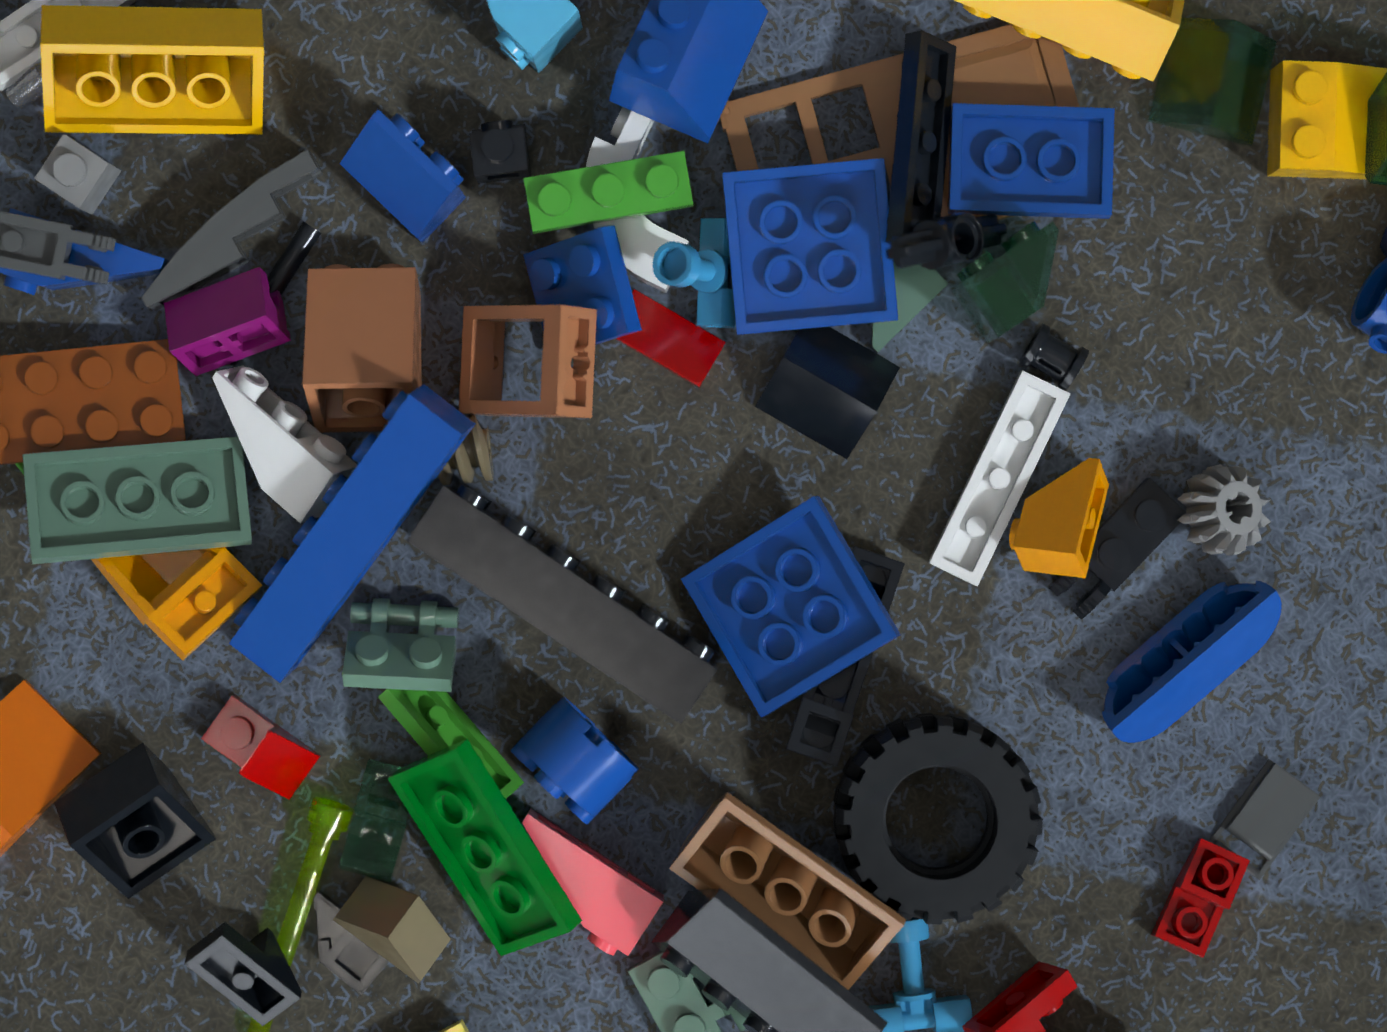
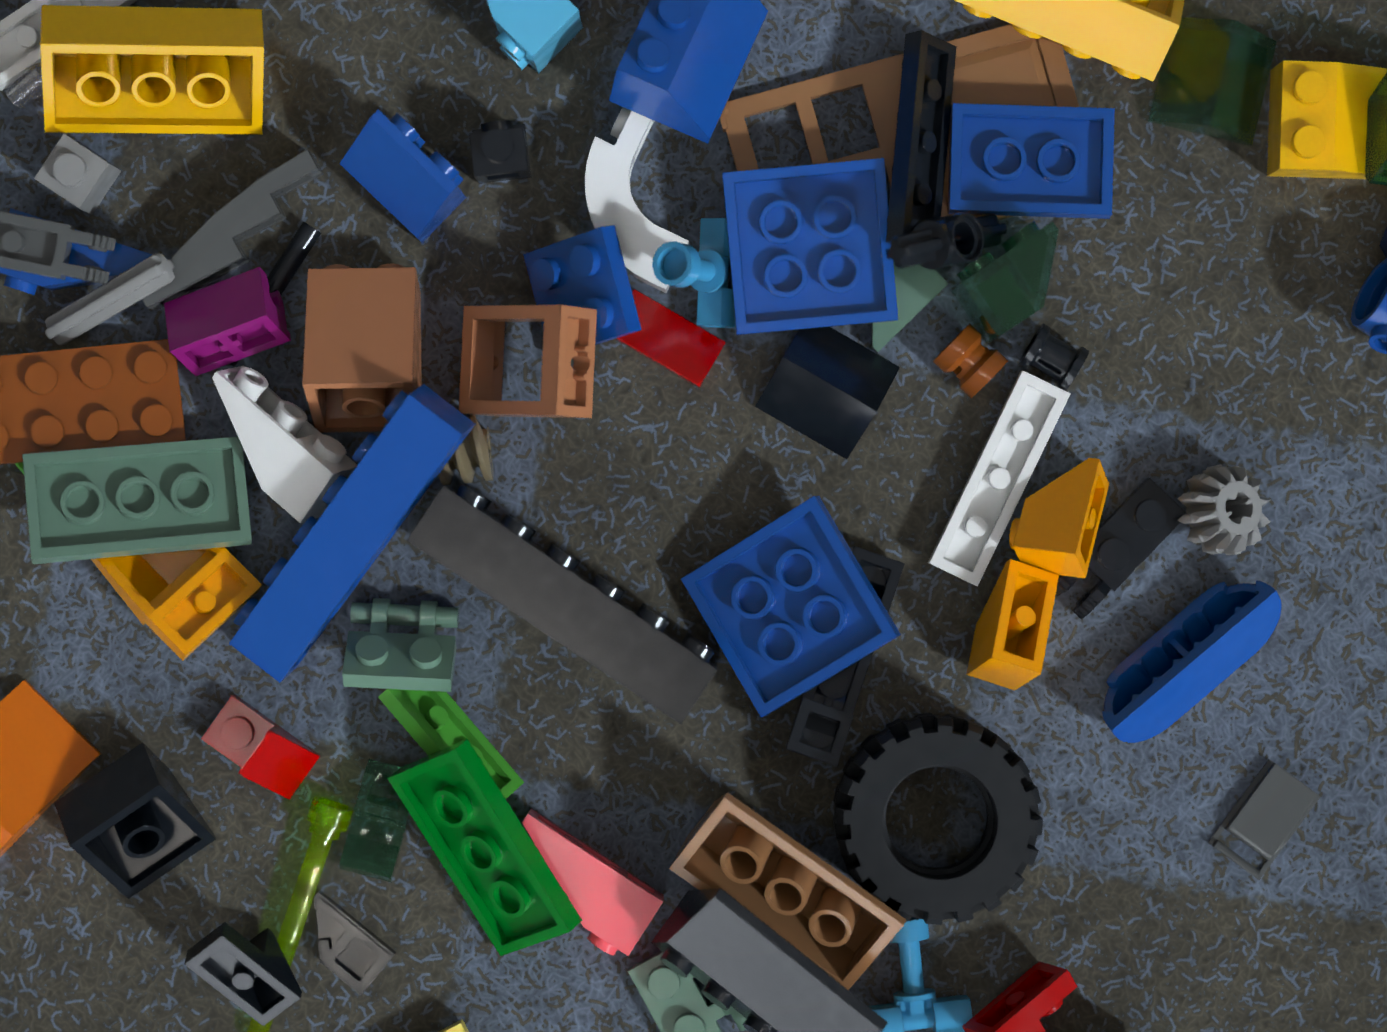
(110, 299): none -> light grey axle
(394, 926): dark tan slope -> none
(575, 760): blue brick -> none
(608, 192): bright green plate -> none
(970, 361): none -> dark orange wheel
(1014, 627): none -> light orange slope
(1199, 897): red slope -> none

